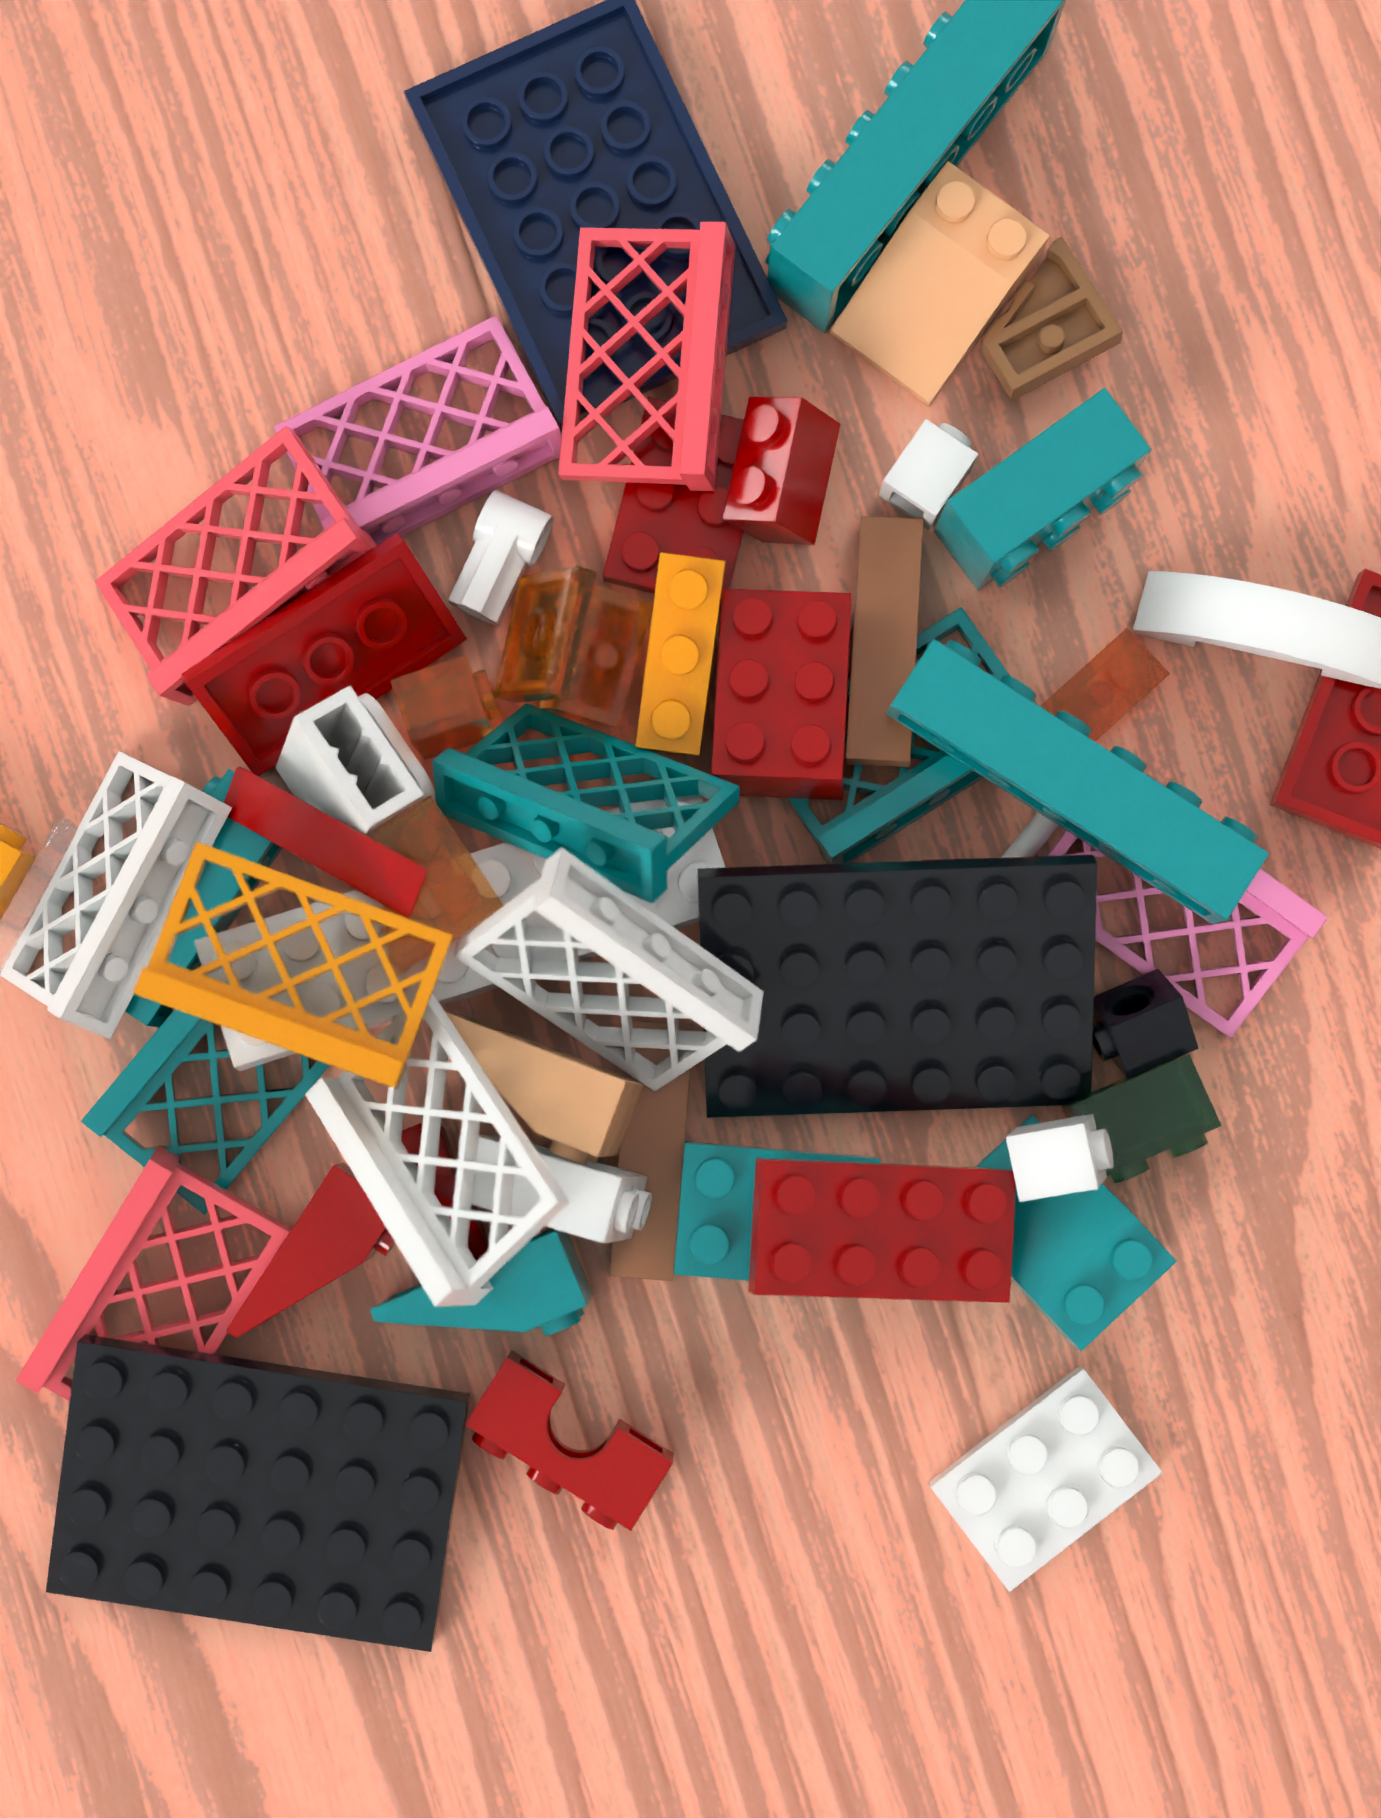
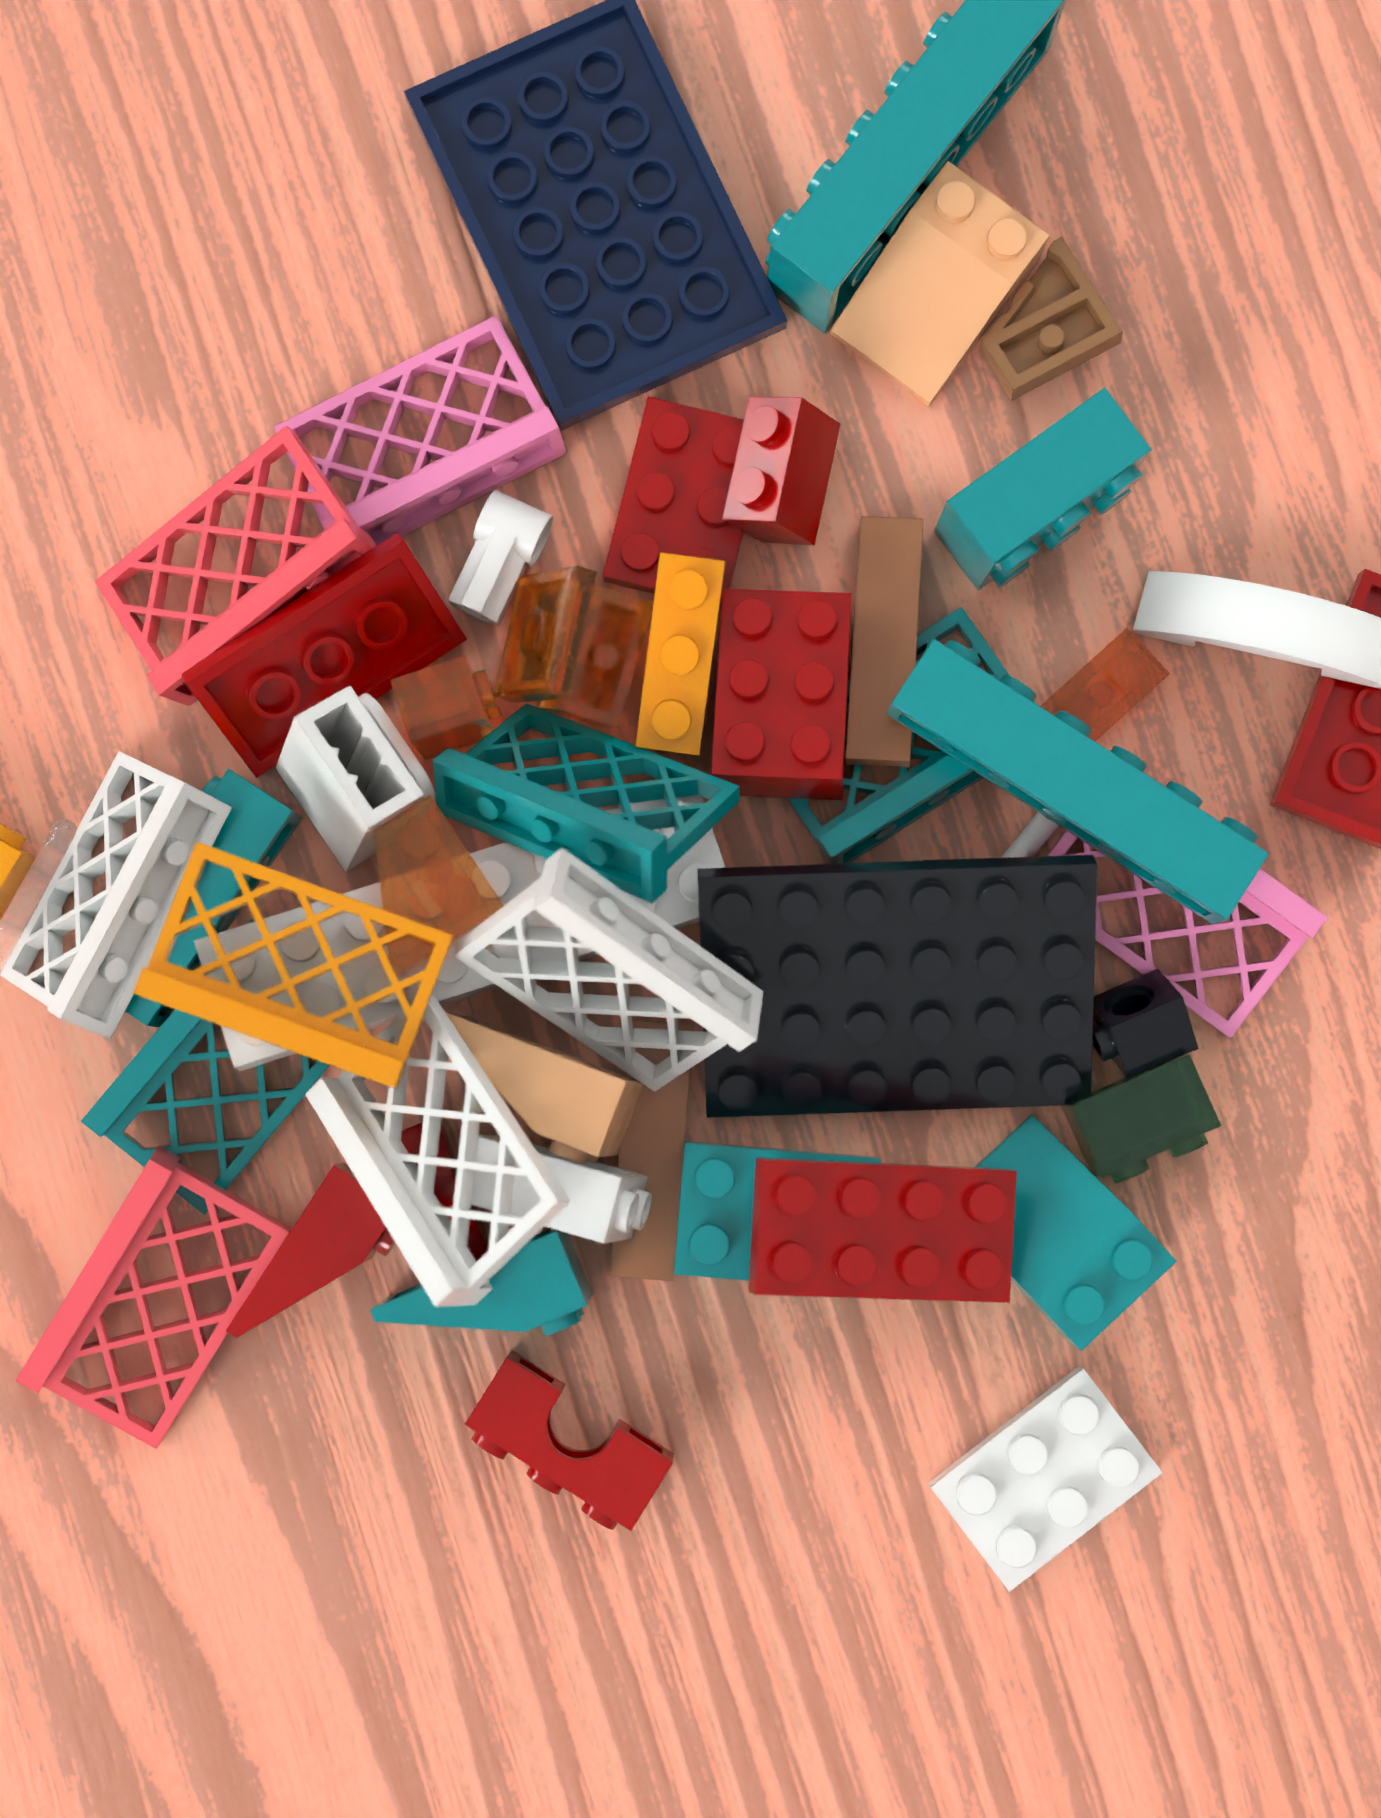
(256, 1492): black plate -> none
(325, 842): red sticker -> none
(701, 347): coral fence -> none
(929, 472): white brick -> none
(1059, 1157): white brick -> none

